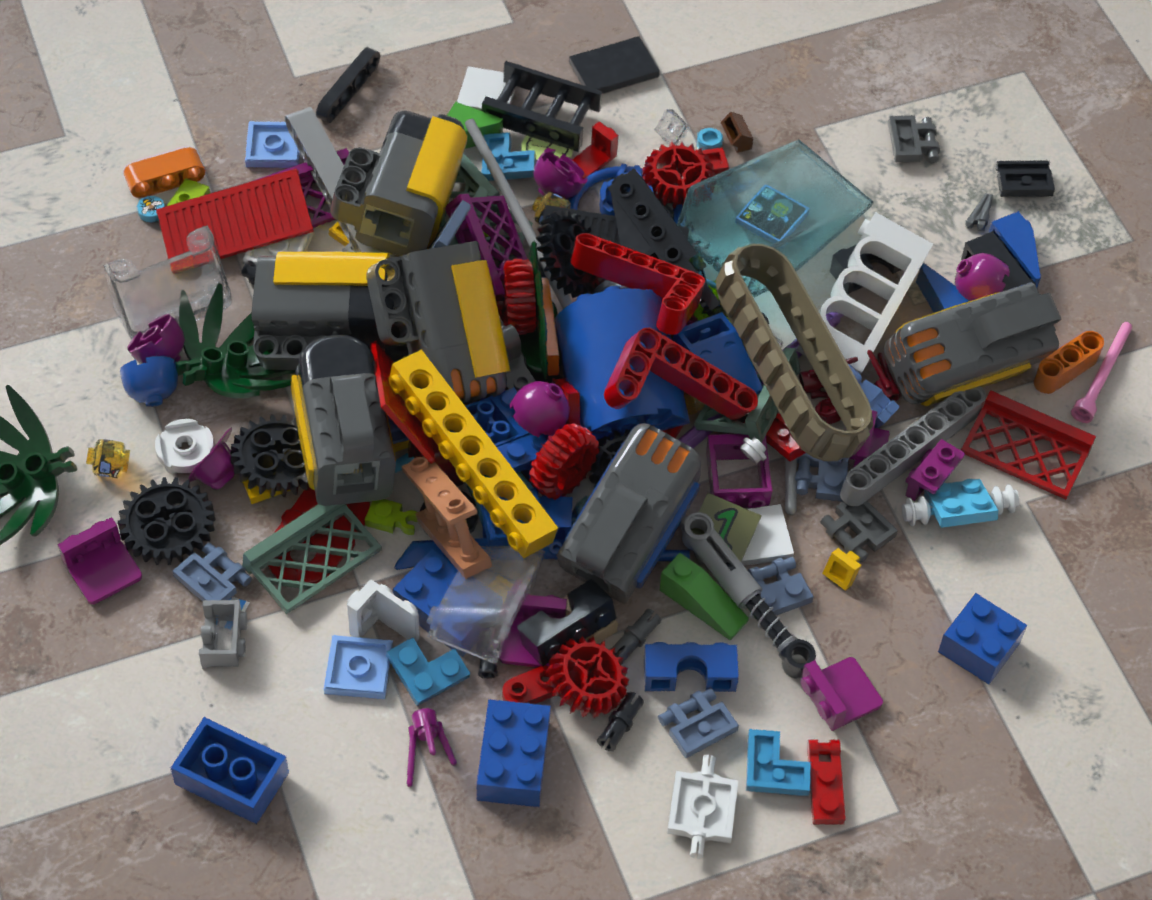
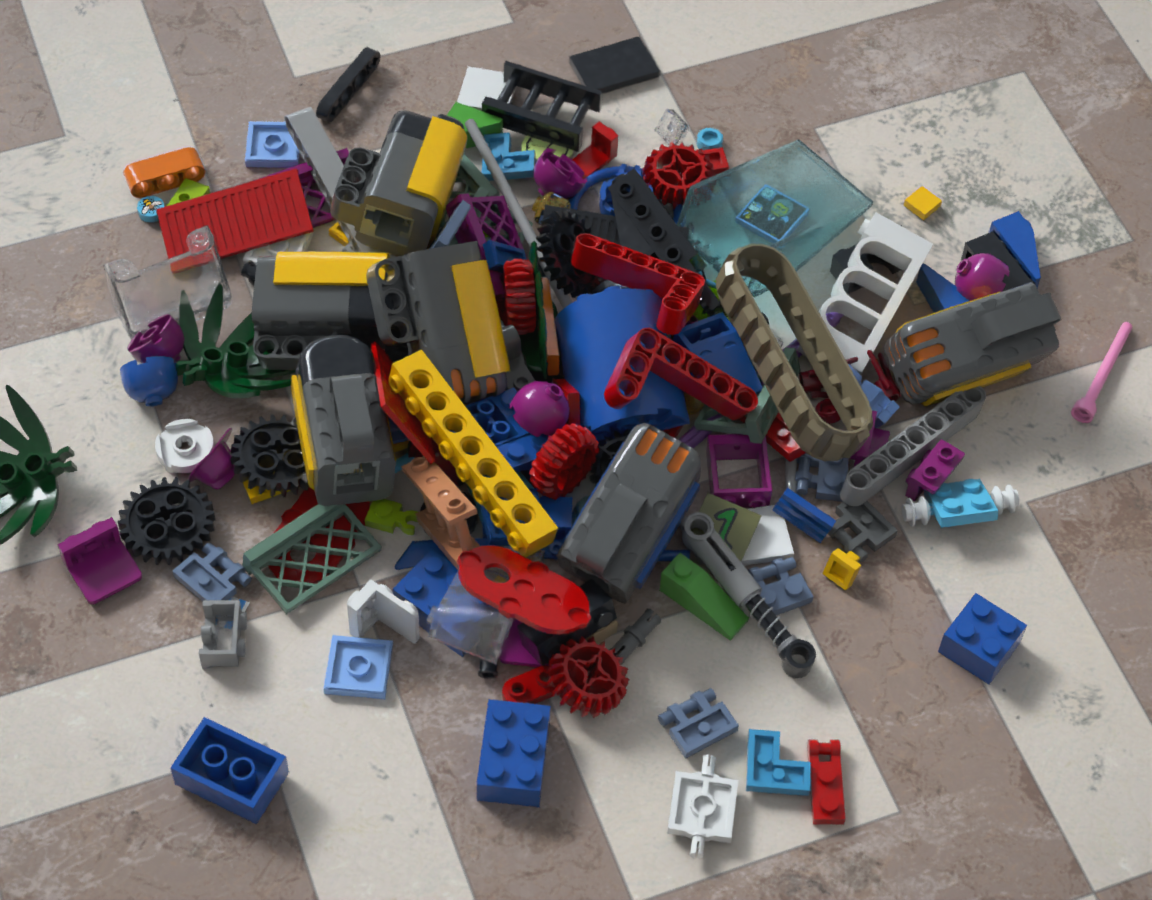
(108, 458): clear yellow head -> none
(426, 678): dark azure plate -> none
(426, 729): magenta plant -> none
(499, 253): none -> blue tile
(531, 593): none -> red piece
(620, 721): black pin -> none
(714, 662): blue arch -> none
(744, 140): reddish brown piece -> none
(753, 450): white plate -> none
(804, 515): none -> blue tile
(840, 692): magenta bracket -> none
(906, 142): dark grey plate -> none
(922, 203): none -> yellow tile
(980, 214): dark grey piece -> none
(1025, 178): black plate -> none
(1042, 427): red fence -> none
(1068, 362): orange beam -> none

